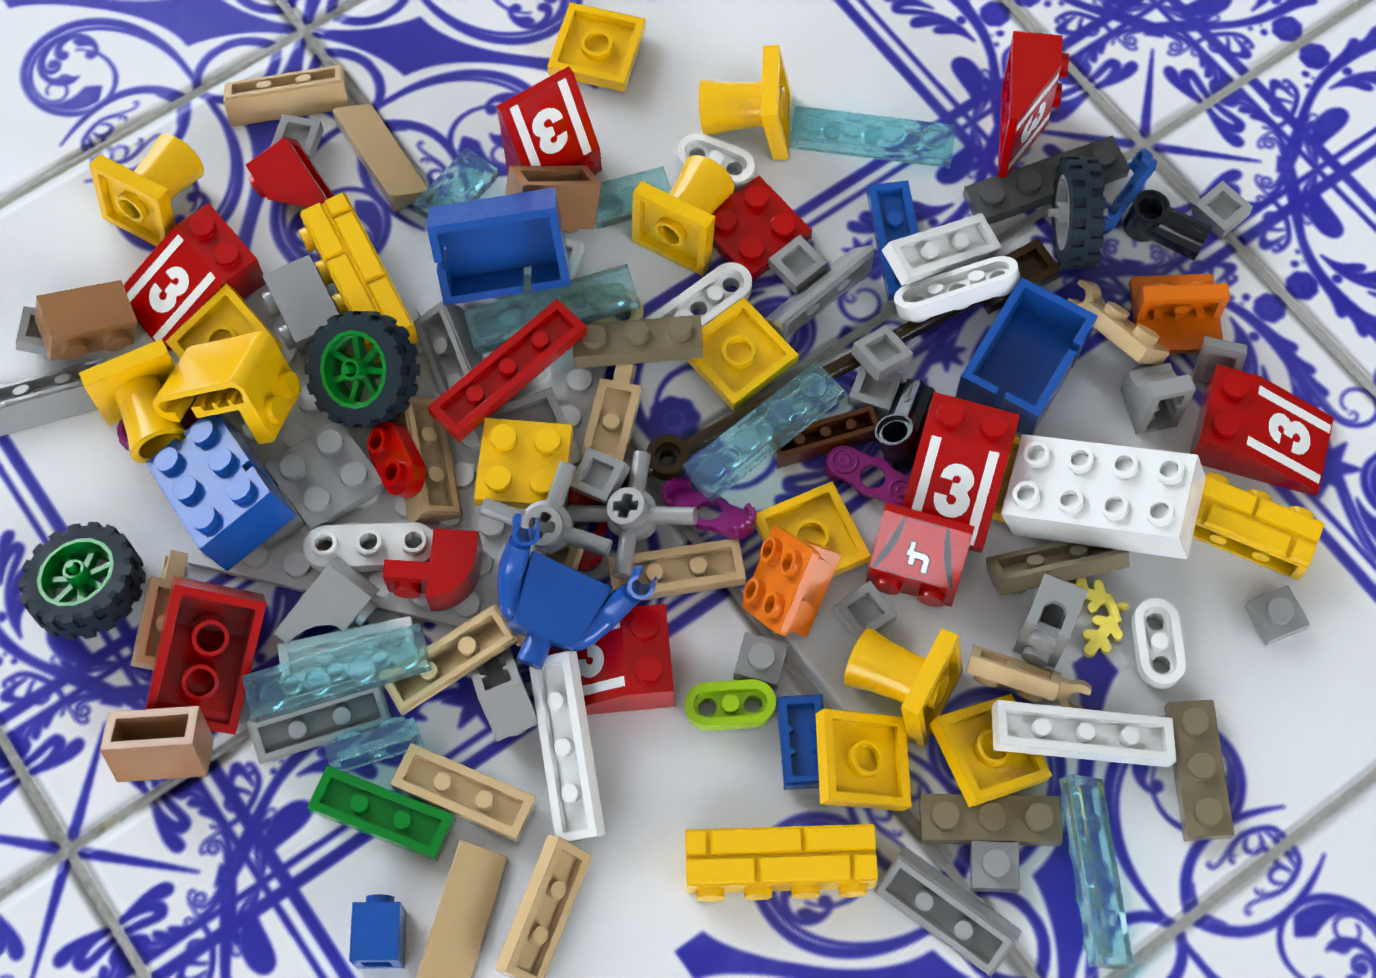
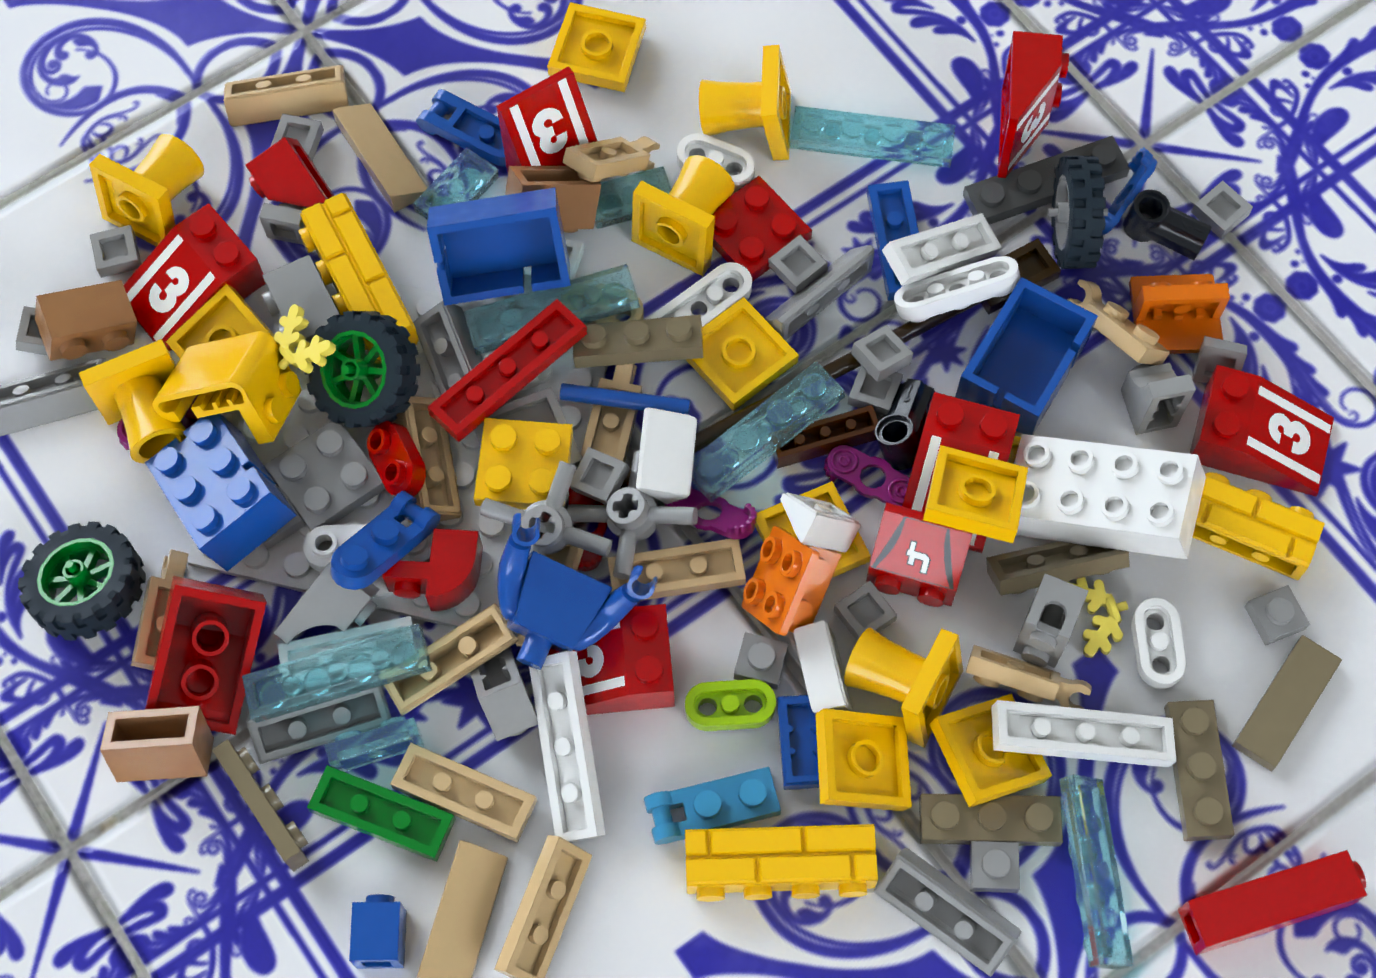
(115, 251): none -> light grey plate
(263, 804): none -> dark tan plate
(282, 222): none -> light grey plate
(306, 352): none -> light yellow animal
(382, 542): none -> blue plate
(466, 127): none -> blue plate
(610, 157): none -> tan plate
(622, 399): none -> blue bar
(666, 455): none -> white slope
(714, 805): none -> dark azure plate
(820, 522): none -> white slope
(822, 667): none -> white slope
(976, 494): none -> yellow plate
(1273, 902): none -> red brick
(1287, 703): none -> dark tan tile

